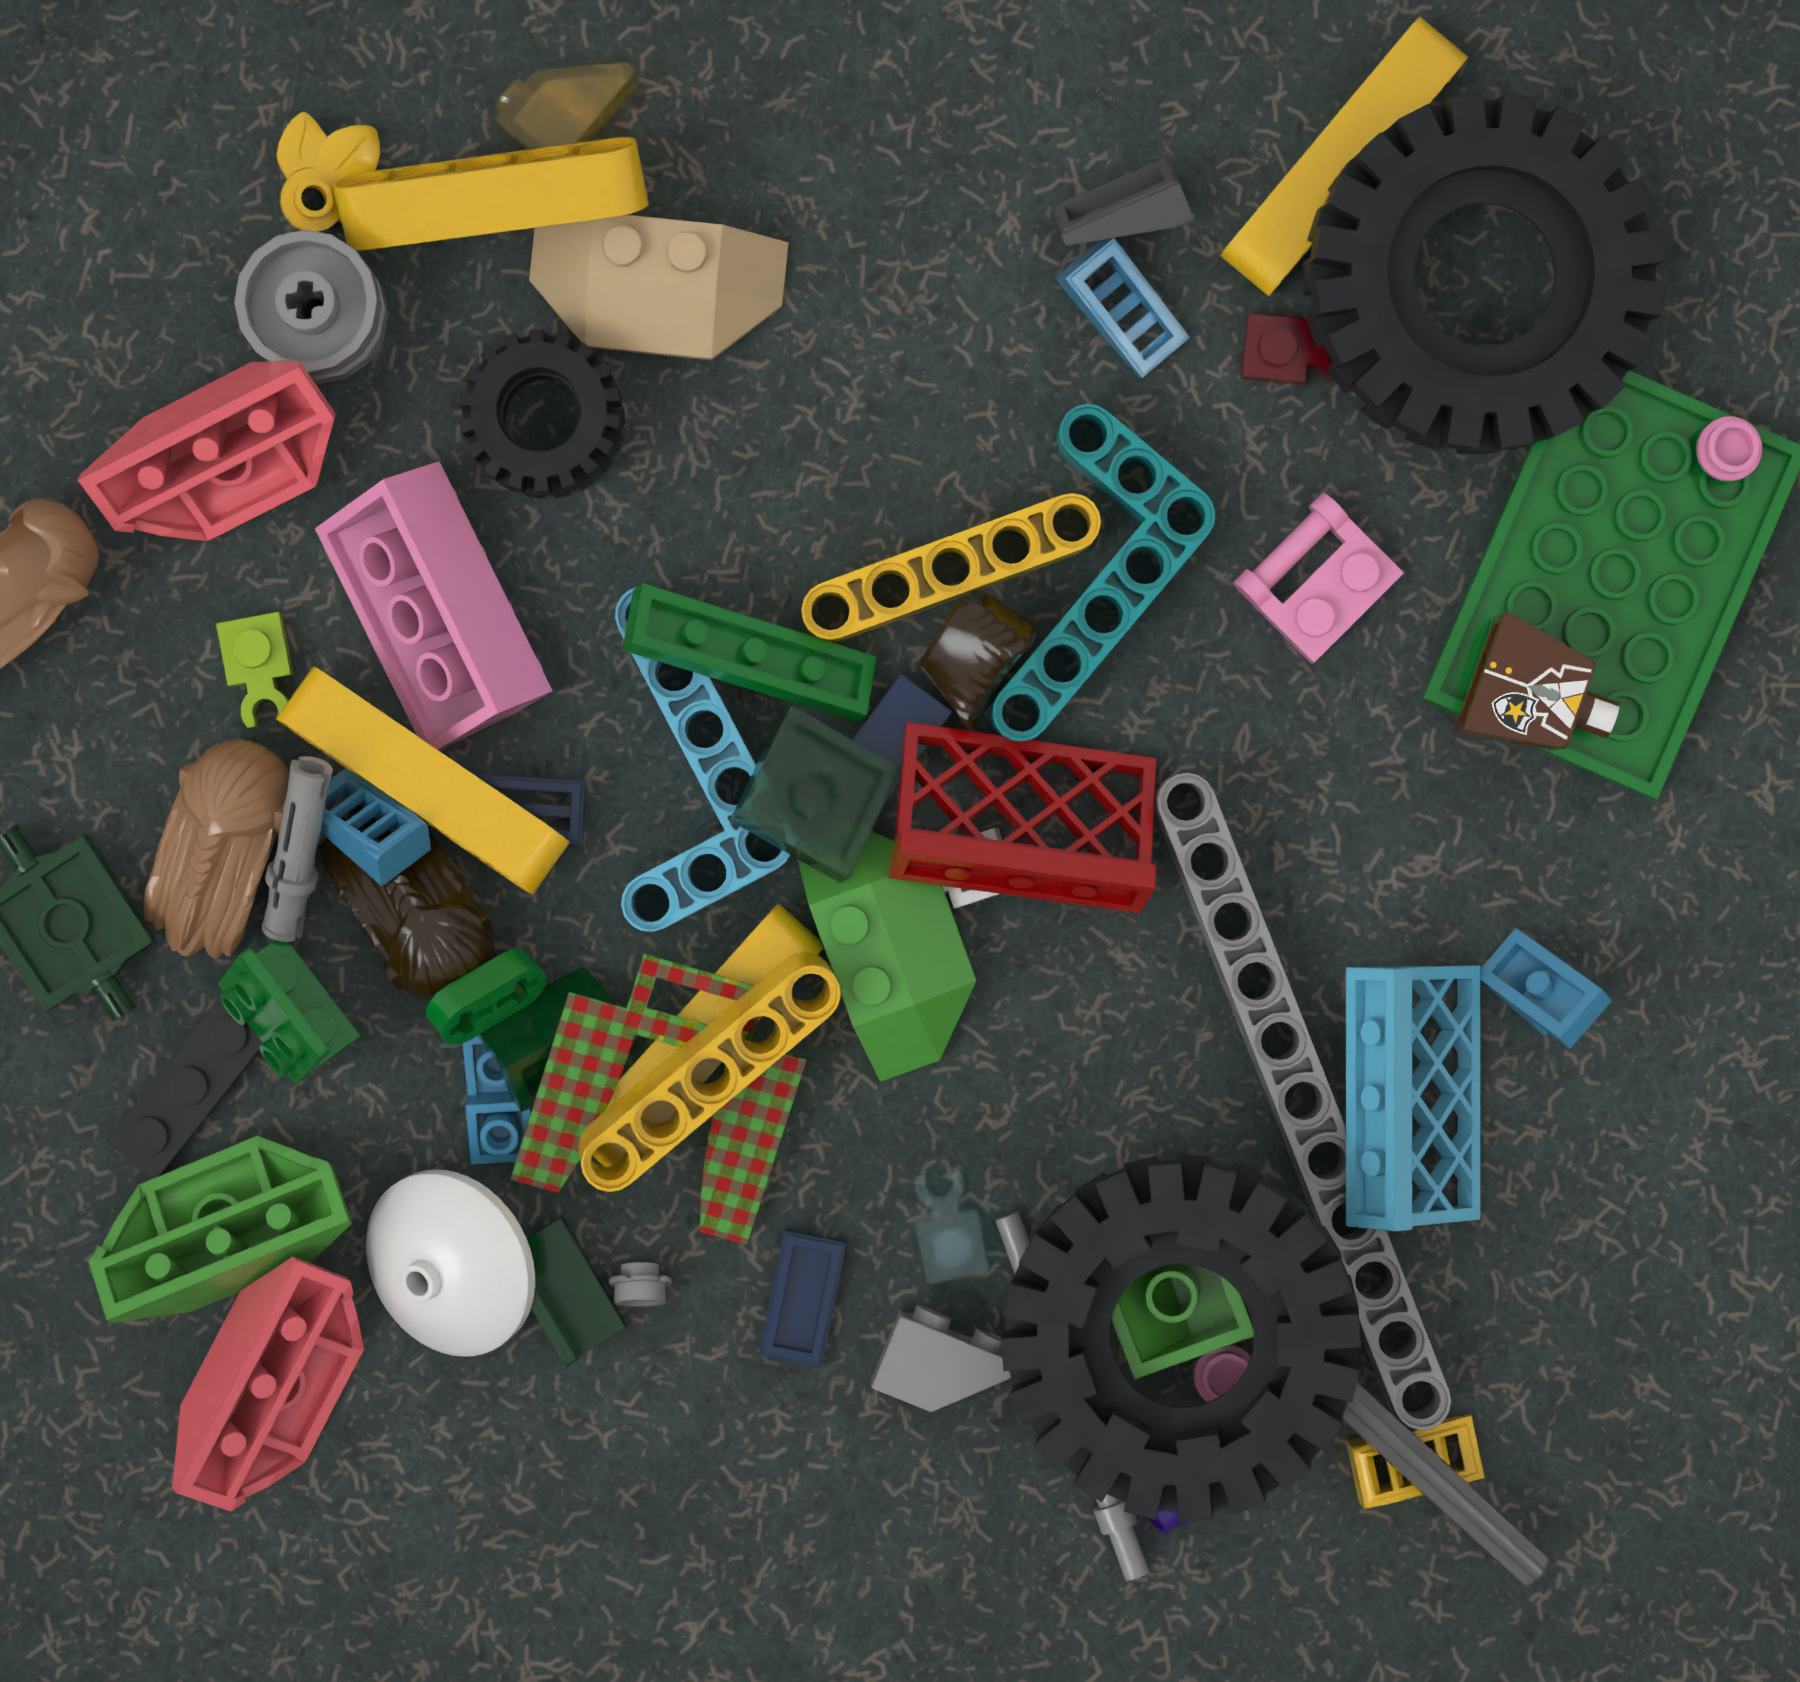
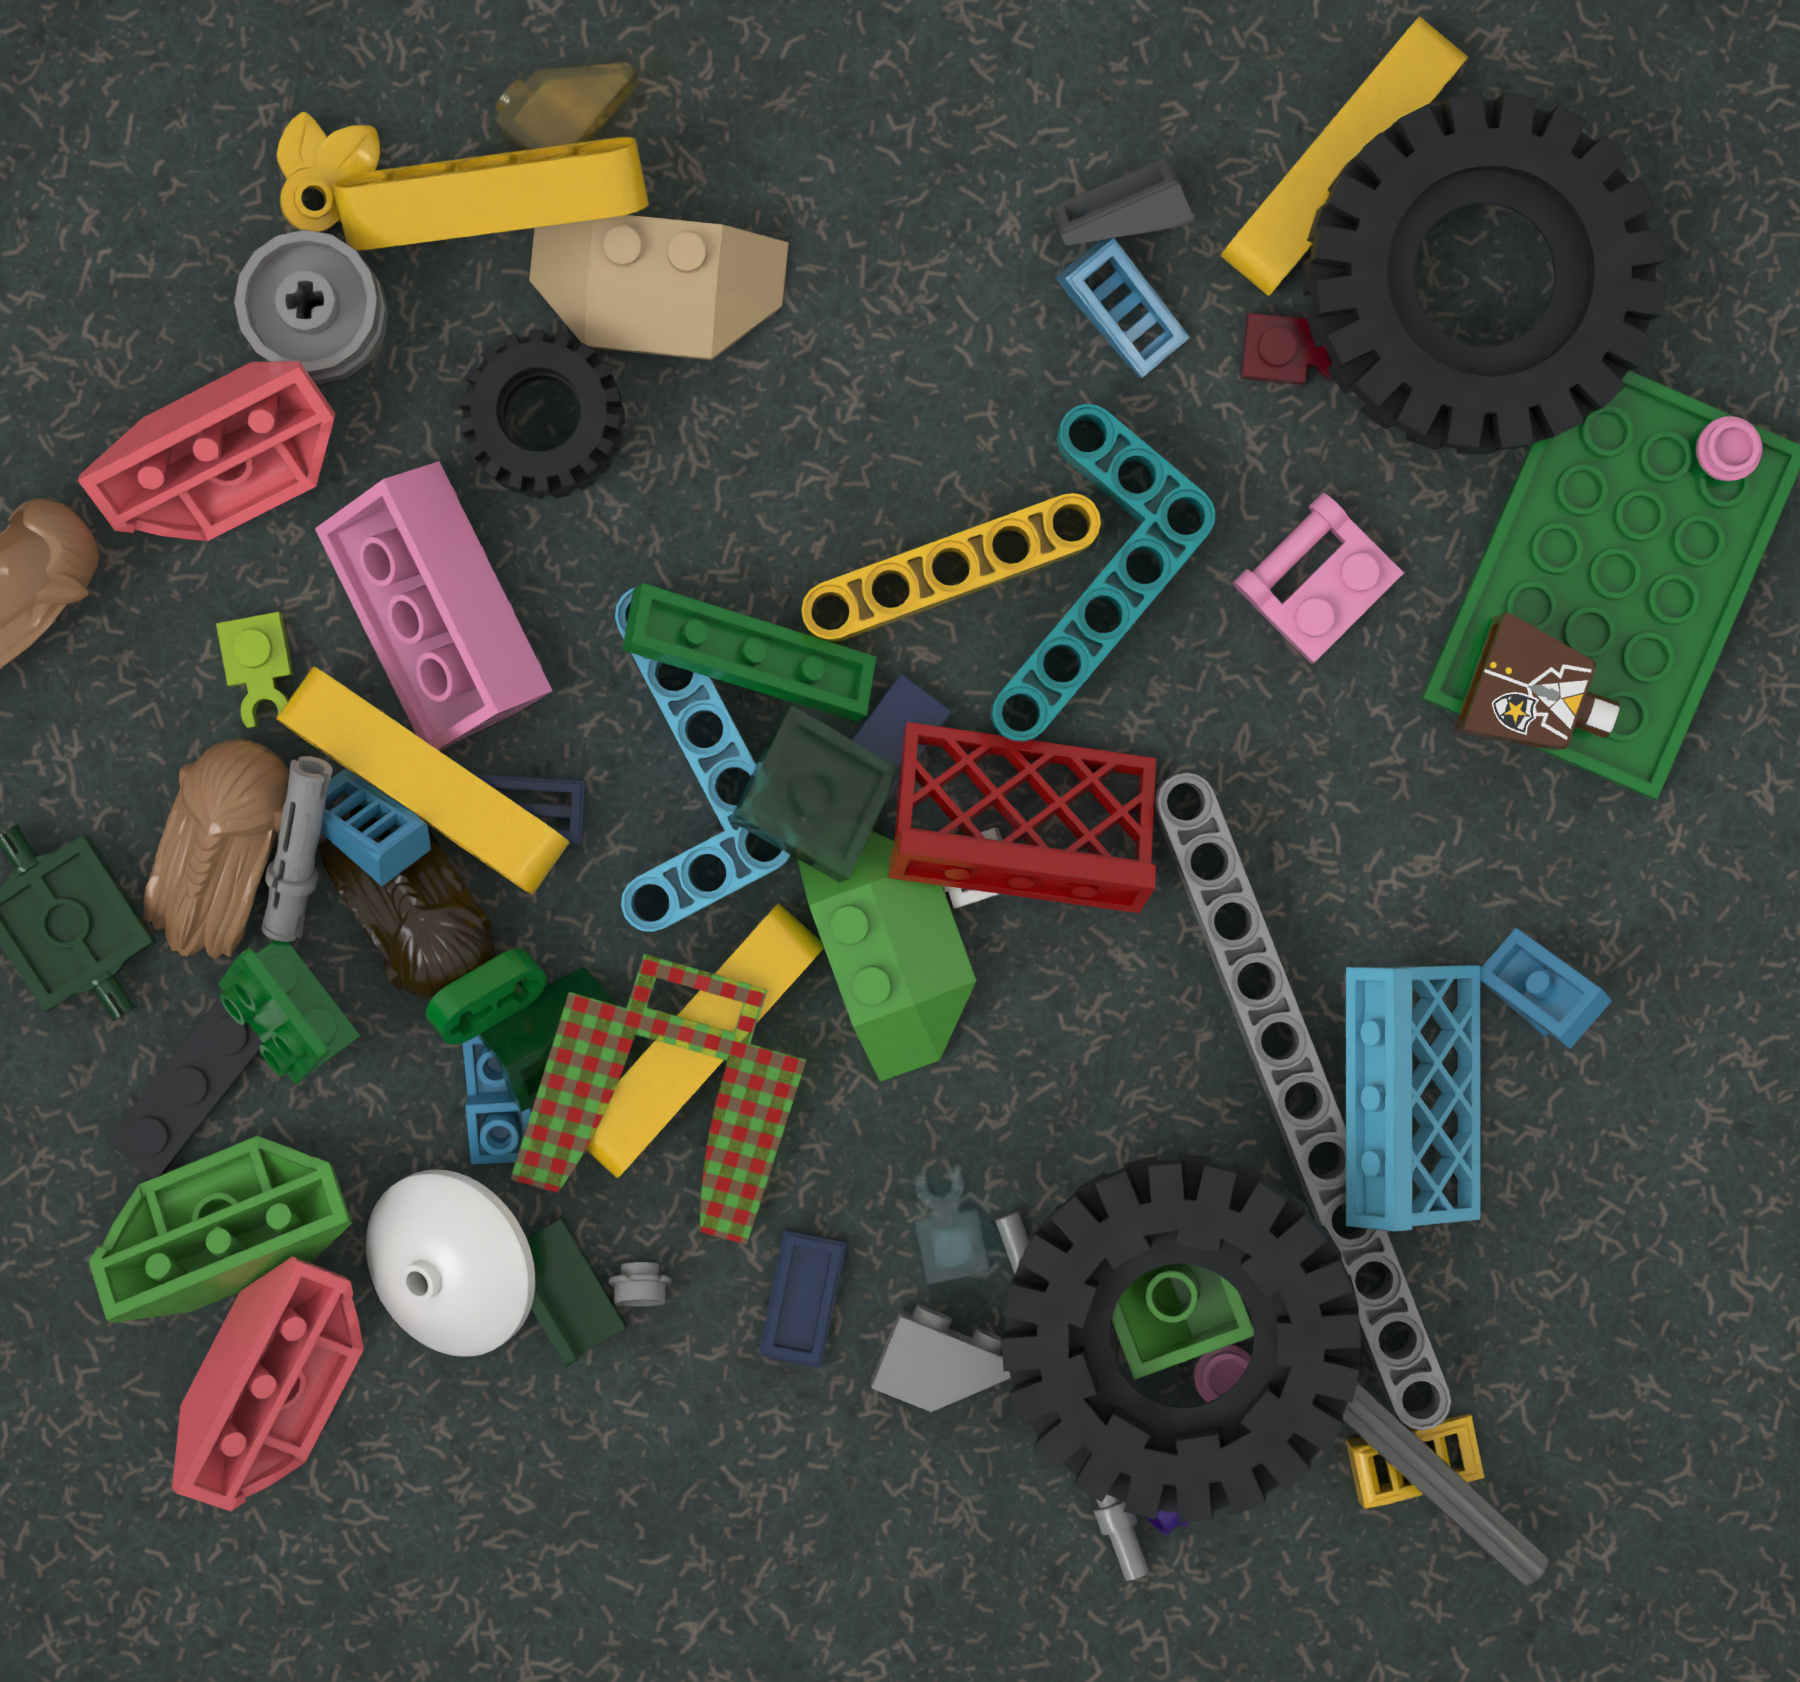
(699, 1101): yellow beam -> none
(976, 654): dark brown hair -> none

